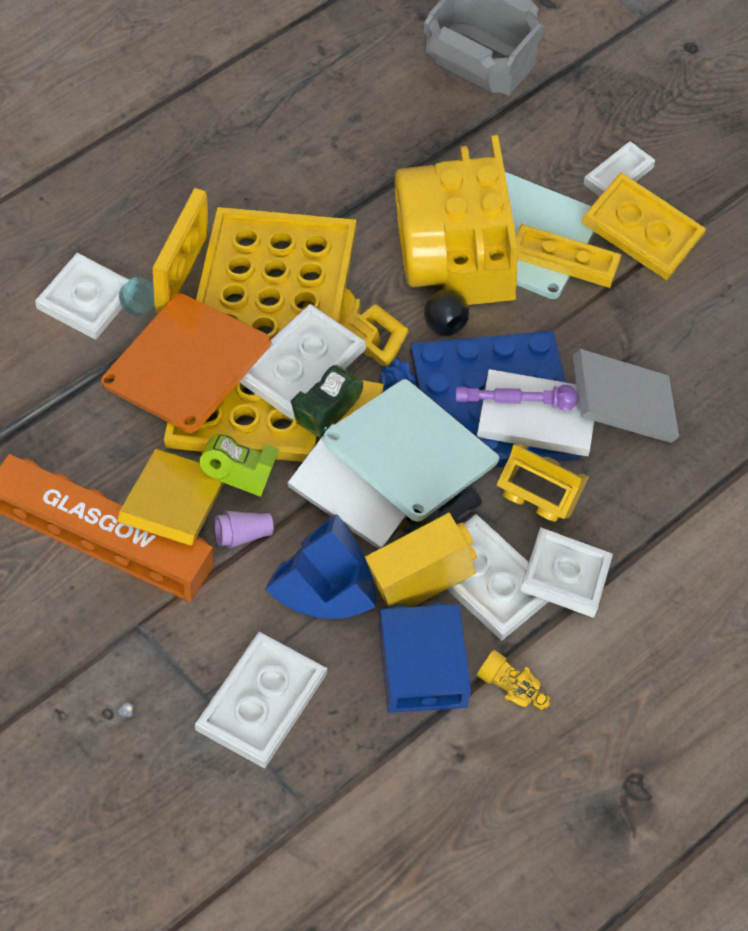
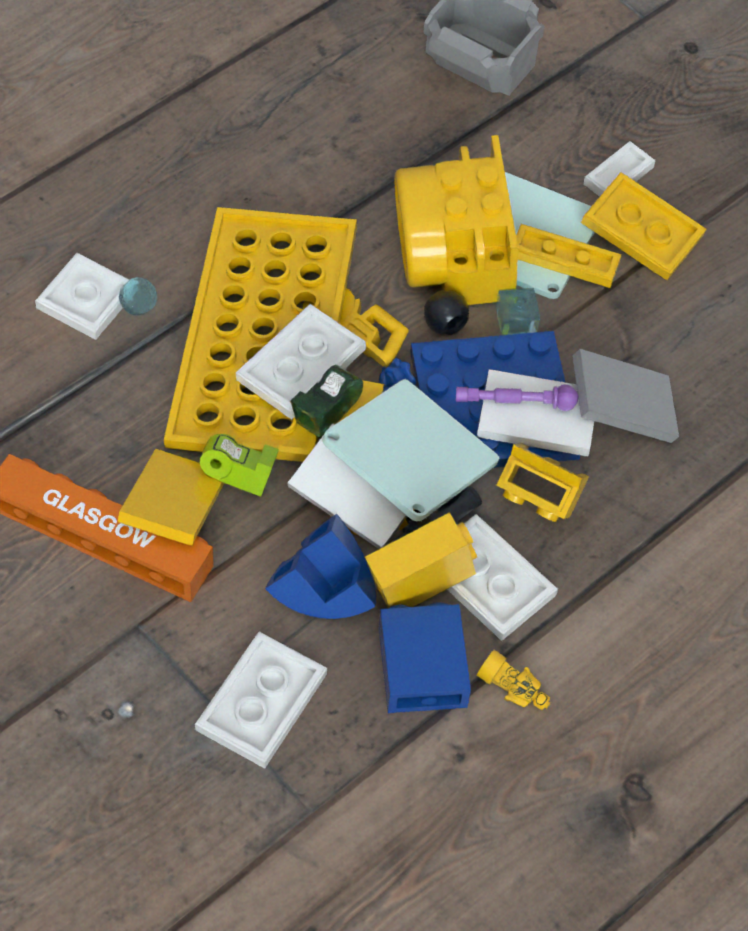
(181, 249): yellow tile -> none
(186, 362): orange piece -> none
(239, 528): lavender cone -> none
(517, 311): none -> clear light blue plate
(566, 572): white tile -> none

